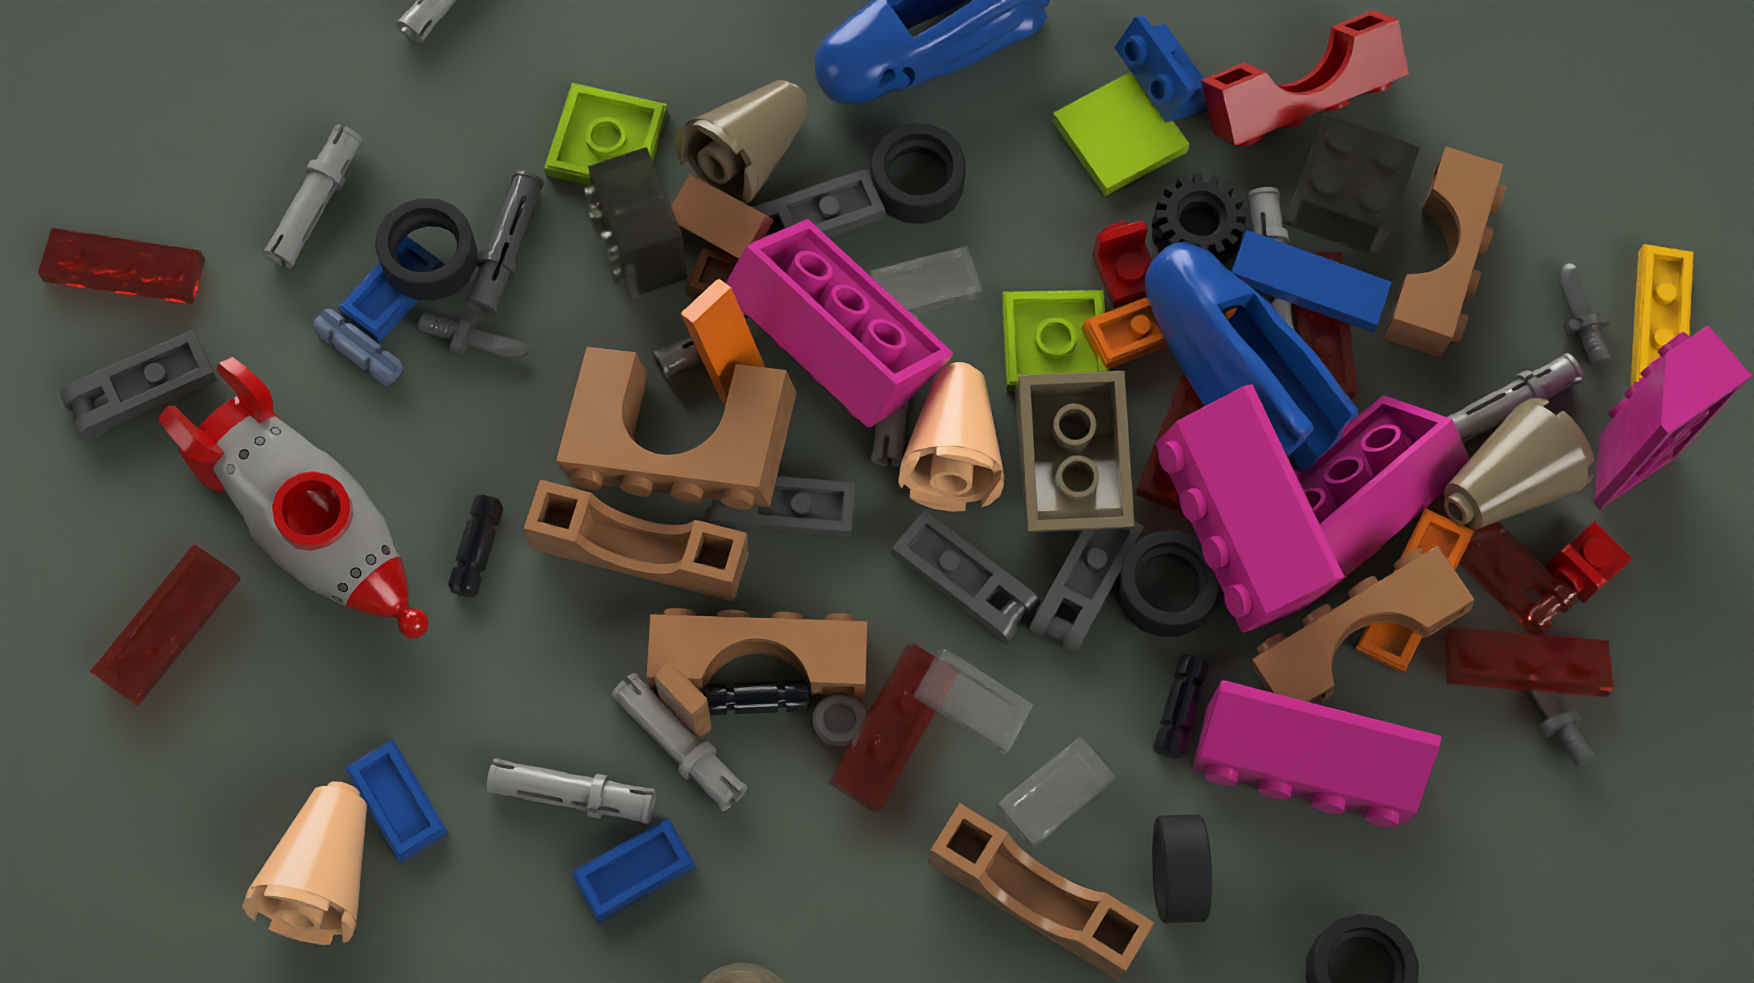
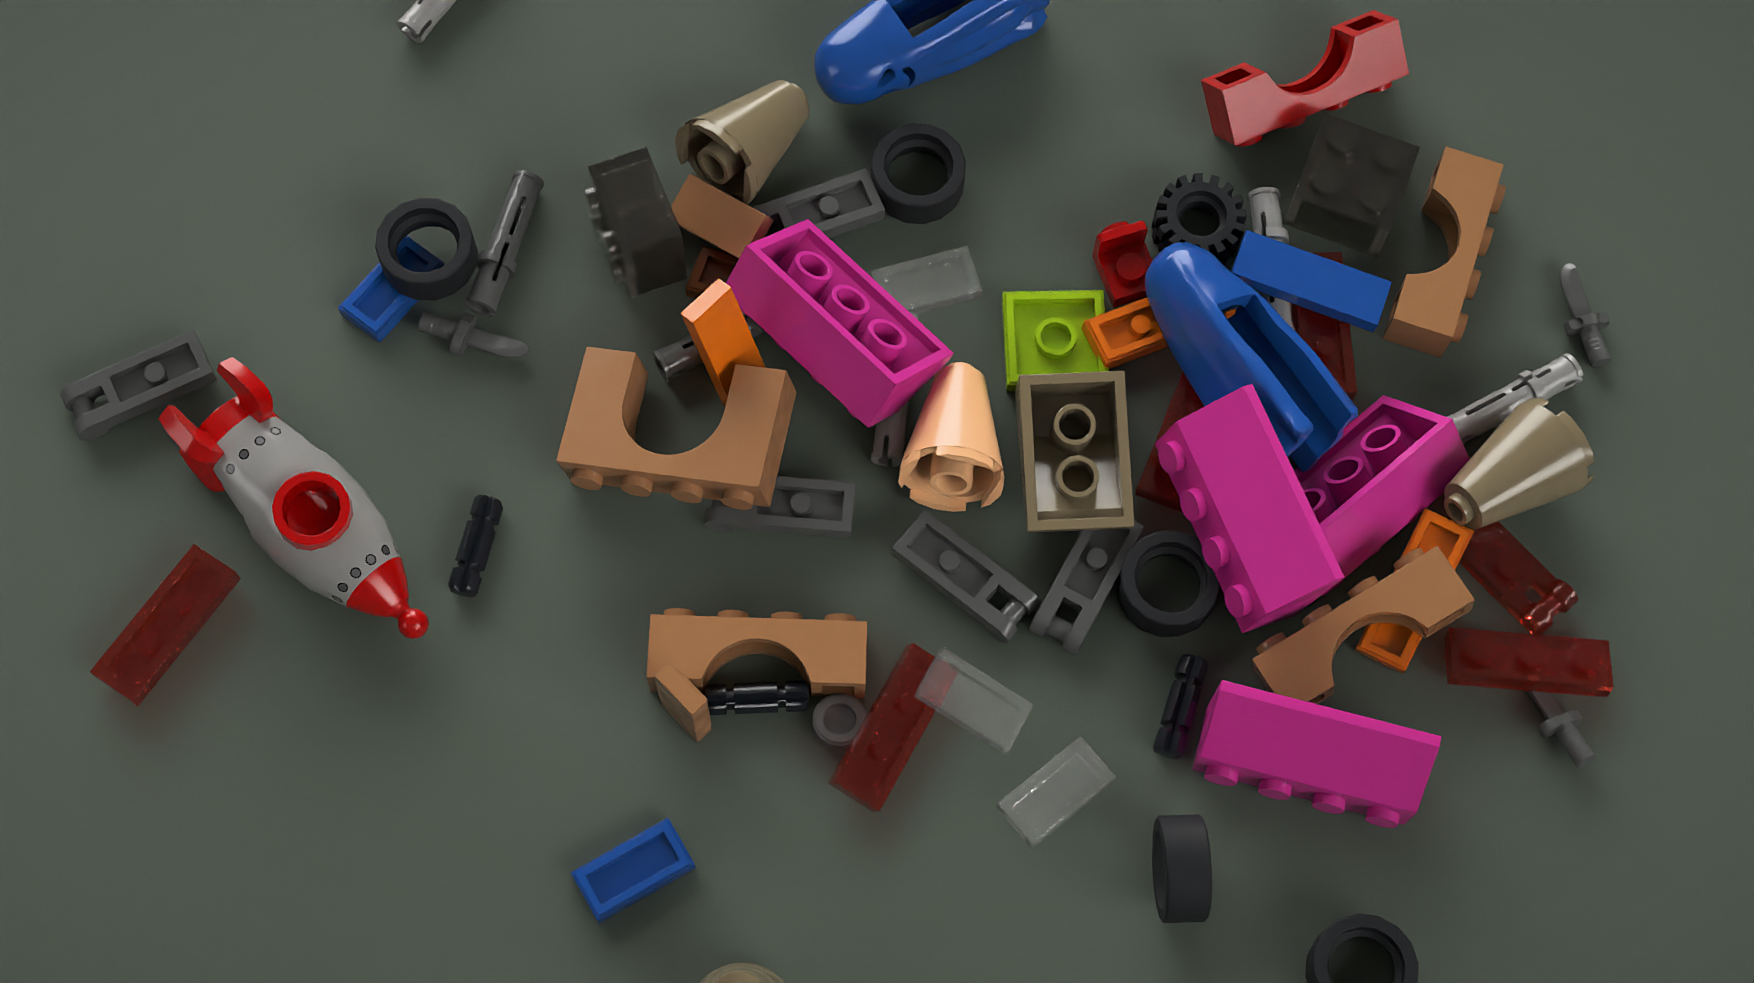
(121, 266): clear red plate -> none
(315, 869): light nougat cone -> none
(323, 179): light grey pin -> none
(357, 347): sand blue axle -> none
(396, 801): blue tile -> none
(583, 793): light grey pin -> none
(599, 128): lime tile -> none
(683, 556): medium nougat arch -> none
(693, 756): light grey pin -> none
(1072, 916): medium nougat arch -> none
(1119, 134): lime tile -> none
(1162, 69): blue bracket -> none
(1589, 561): red bracket -> none
(1660, 302): yellow tile -> none
(1665, 410): dark pink slope -> none

